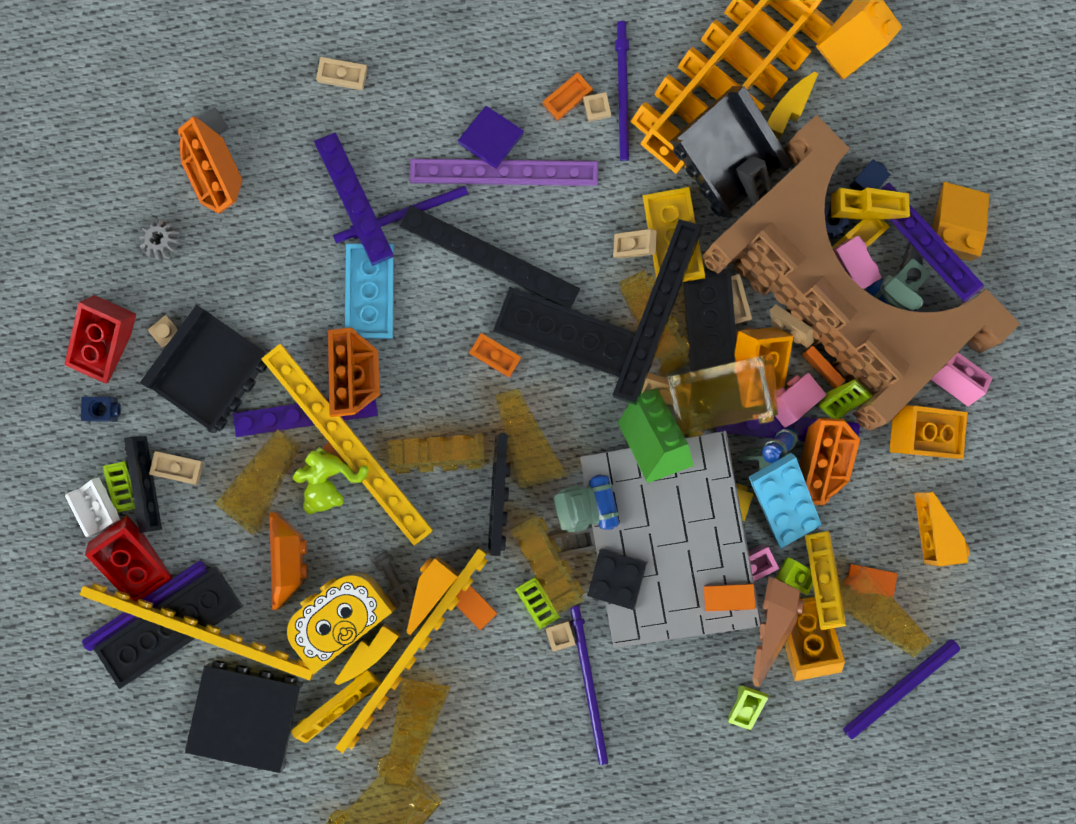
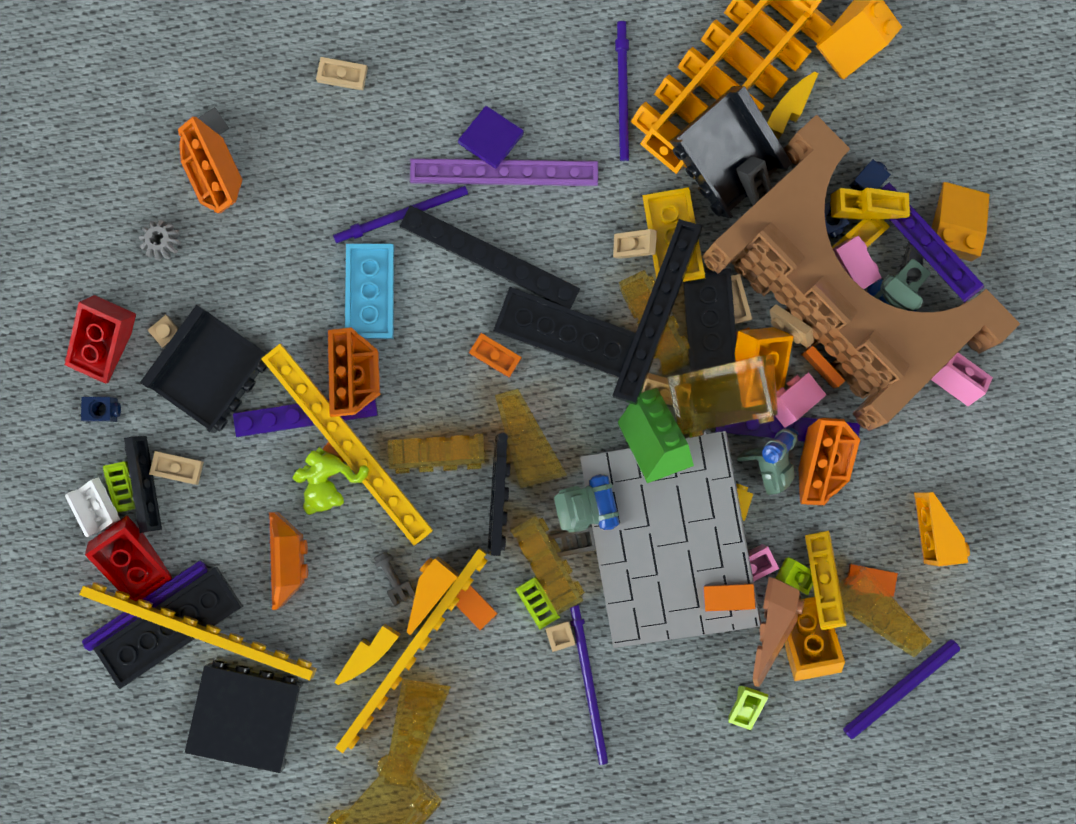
(258, 484): clear yellow wedge -> none
(336, 706): yellow plate -> none
(337, 618): brick -> none
(353, 199): dark purple plate -> none
(567, 96): orange tile -> none
(597, 107): tan plate -> none
(617, 579): black plate -> none
(785, 500): medium azure plate -> none
(837, 411): lime slope -> none
(929, 432): light orange slope -> none

